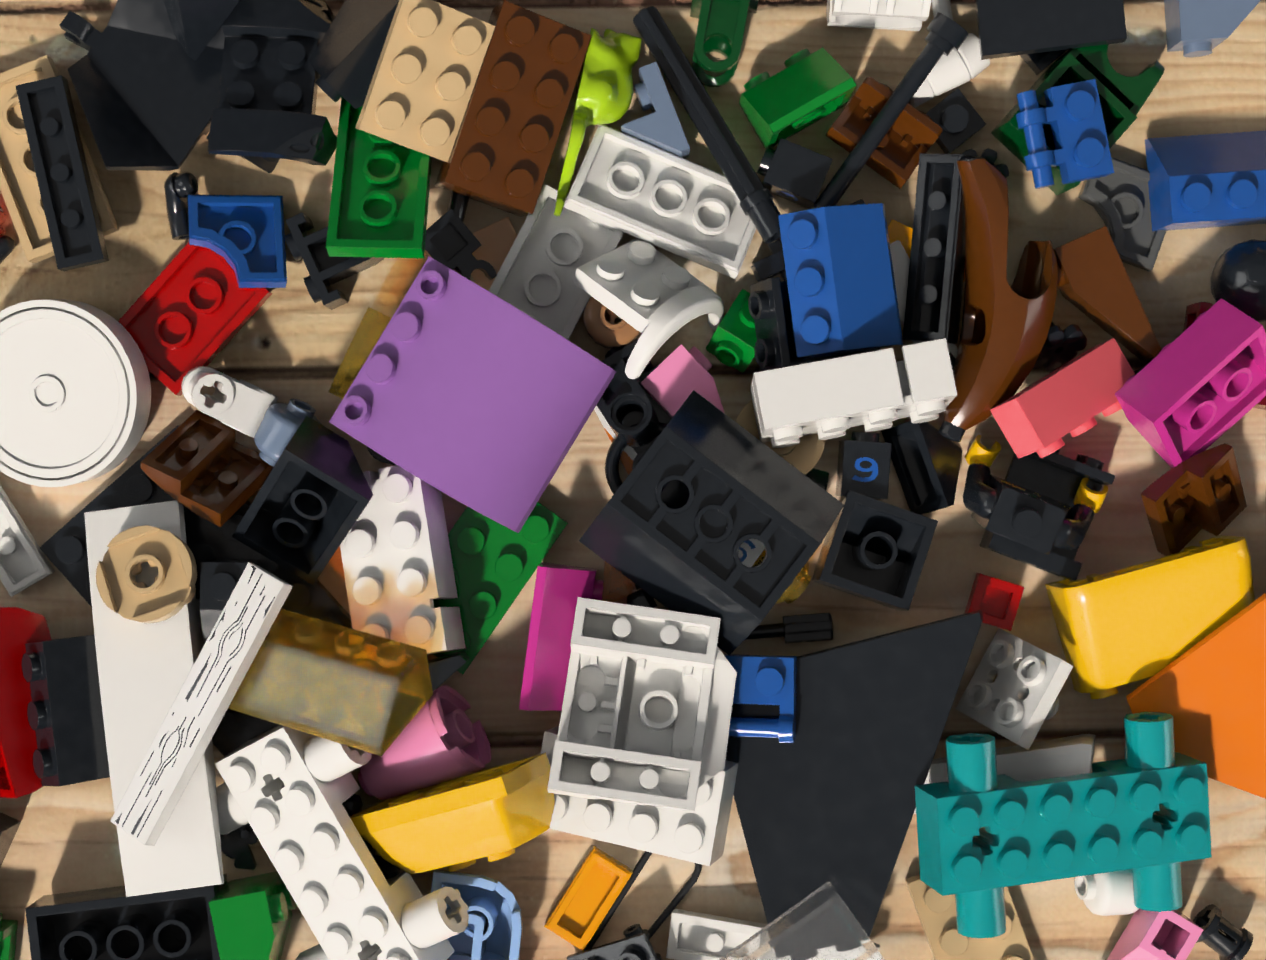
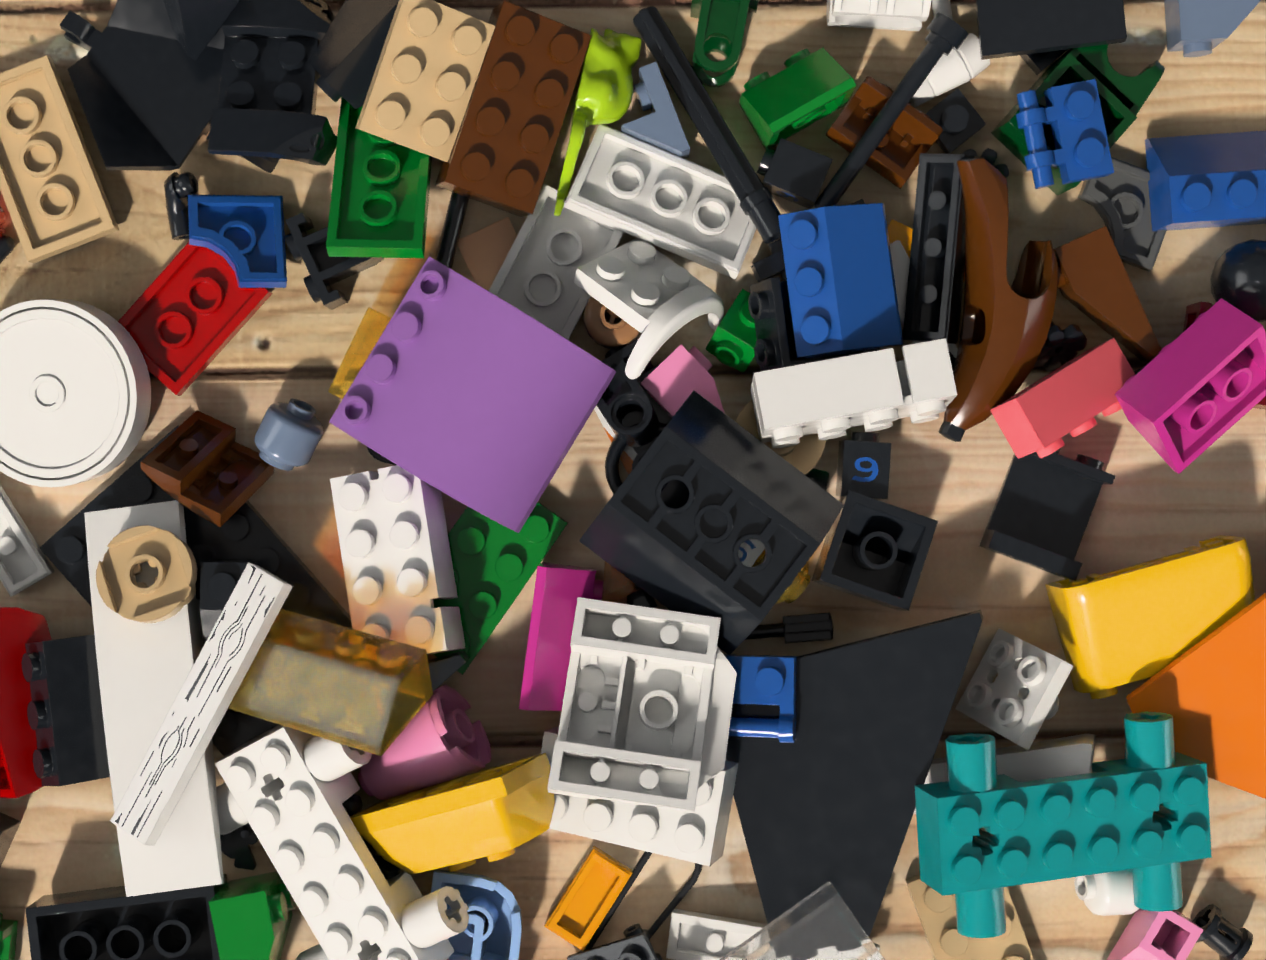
(62, 173): black plate -> none
(233, 402): white piece -> none
(306, 502): black slope -> none
(453, 244): black plate -> none
(924, 465): black slope -> none
(996, 600): red plate -> none
(1022, 513): black torso -> none
(1194, 496): reddish brown slope -> none

